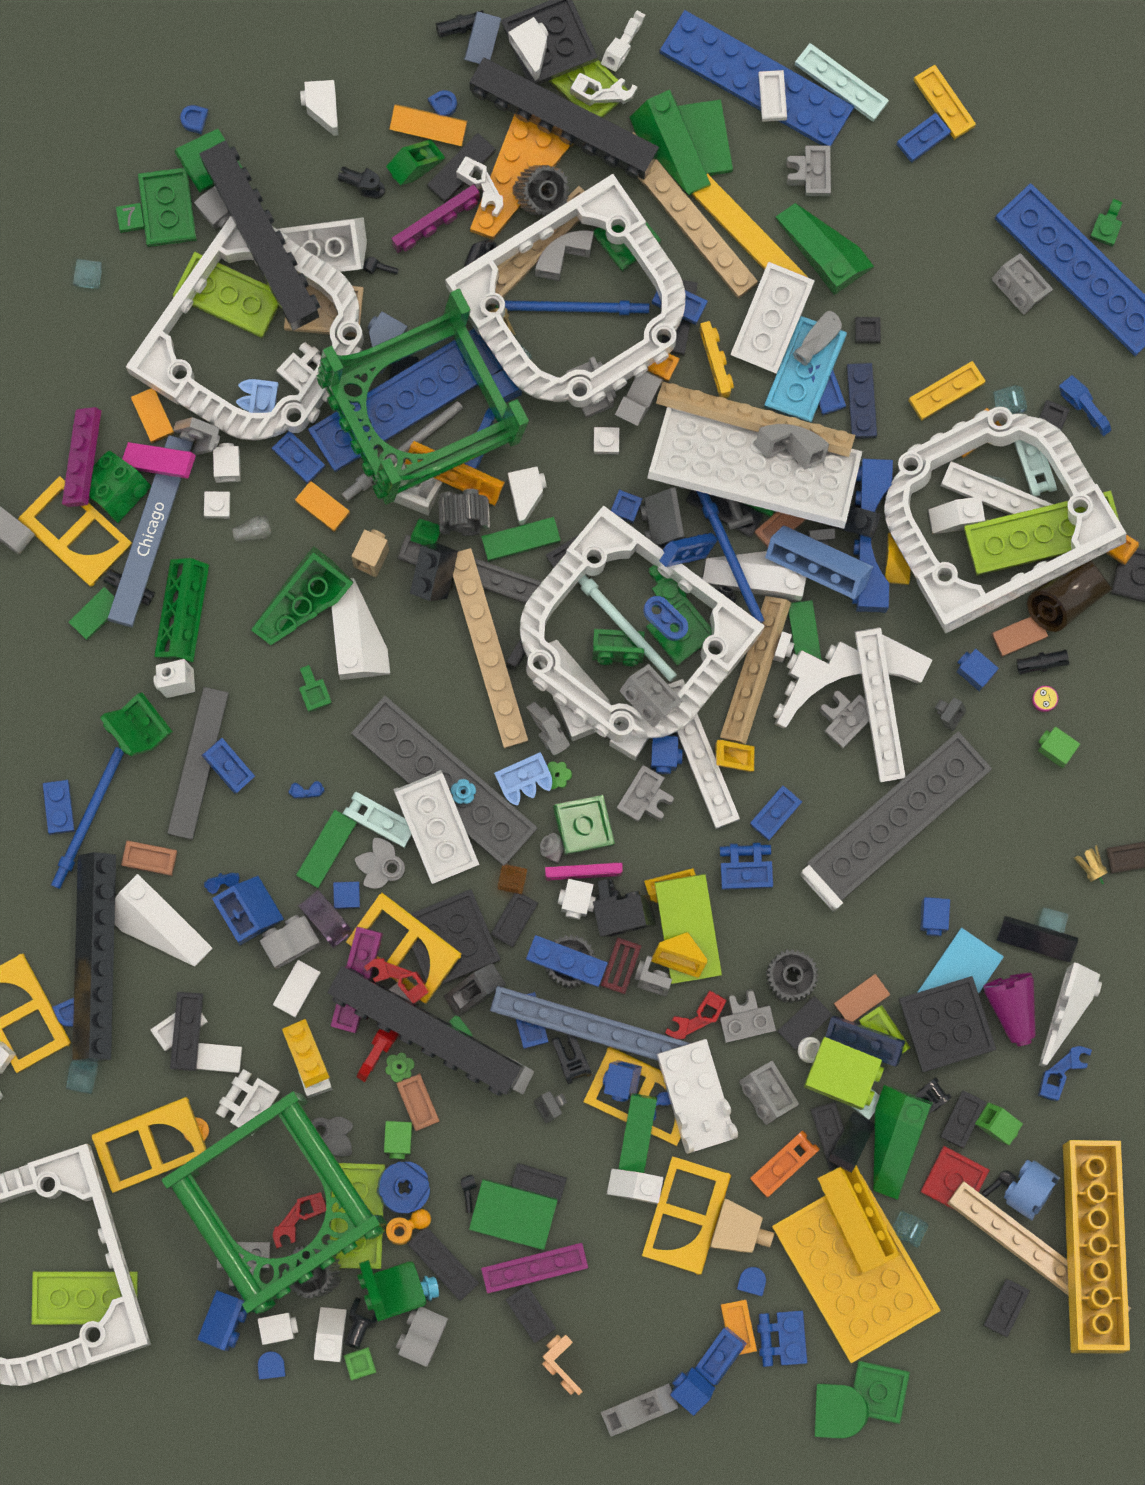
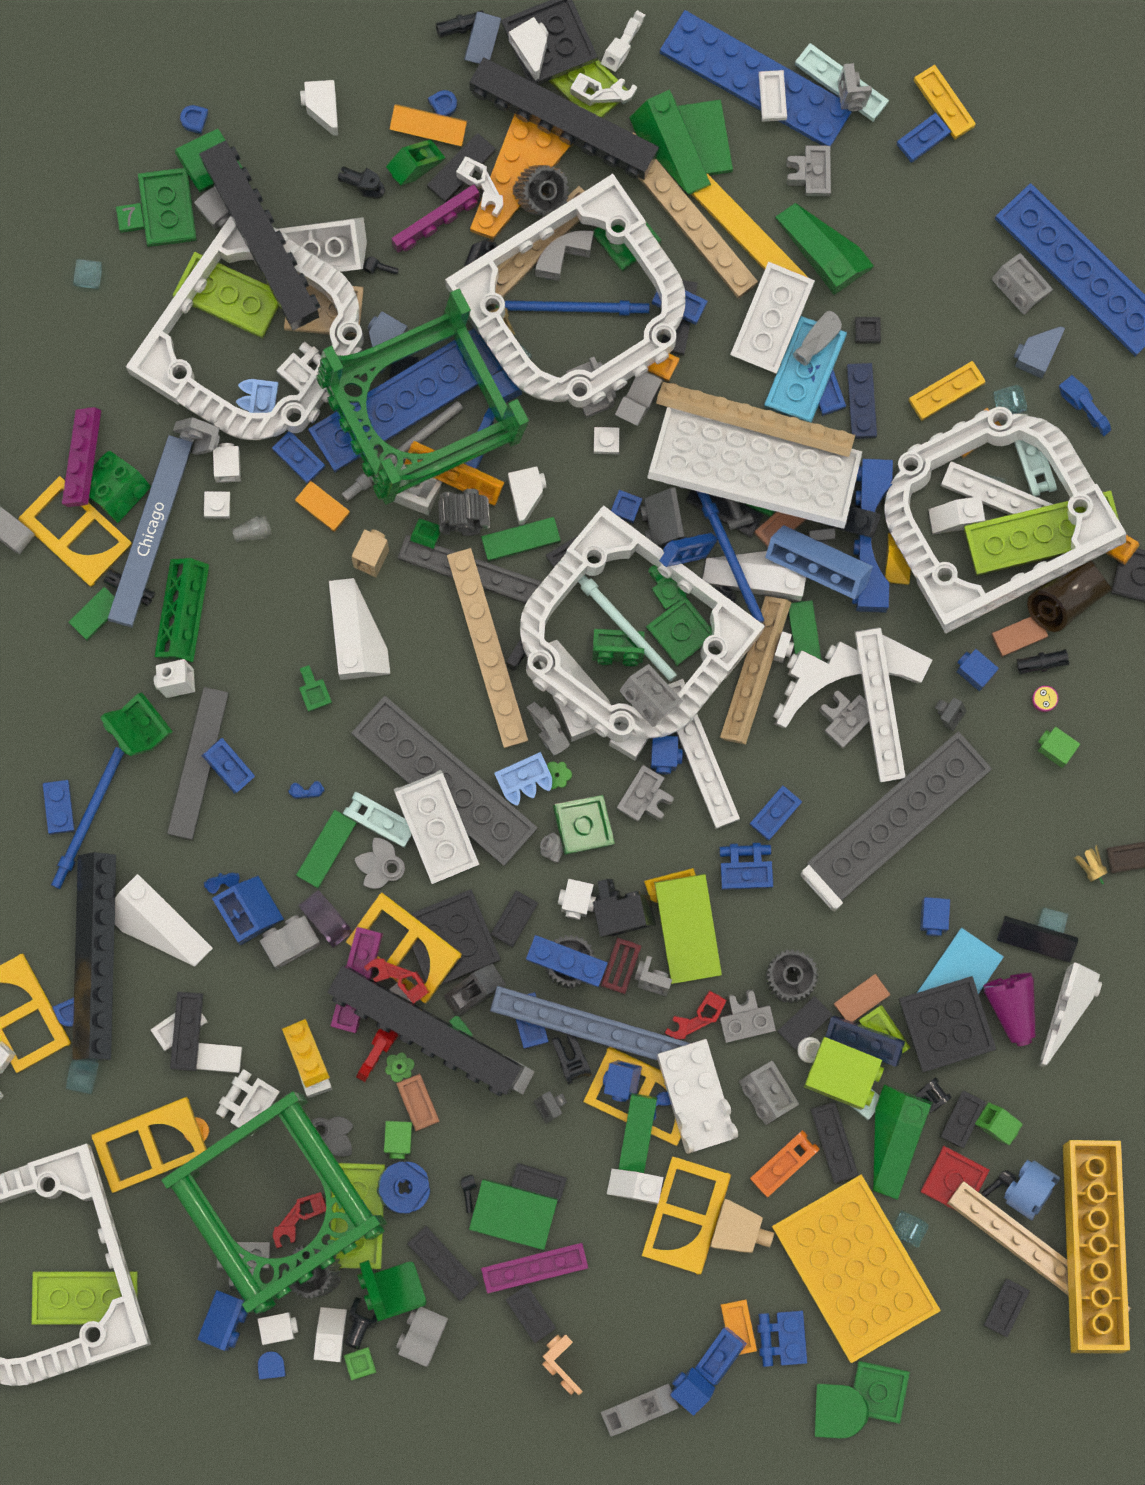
(149, 858): nougat tile -> none
(152, 415): light orange tile -> none
(159, 460): dark pink tile -> none
(296, 988): white tile -> none
(306, 593): green wedge -> none
(346, 895): blue tile -> none
(419, 1219): light orange plate -> none
(430, 1288): medium azure plate -> none
(433, 572): black brick -> none
(461, 798): medium azure plate -> none
(512, 879): clear orange tile -> none
(583, 871): dark pink tile -> none
(667, 617): blue plate -> none
(681, 955): yellow slope -> none
(716, 359): yellow plate -> none
(734, 755): yellow slope -> none
(752, 1281): blue tile -> none
(801, 443): light grey brick -> none
(851, 95): none -> light grey bracket
(852, 1142): black tile -> none
(858, 1218): yellow brick -> none
(1038, 351): none -> sand blue slope
(1054, 414): black tile -> none
(1070, 1061): blue piece -> none
(1107, 226): green plate -> none

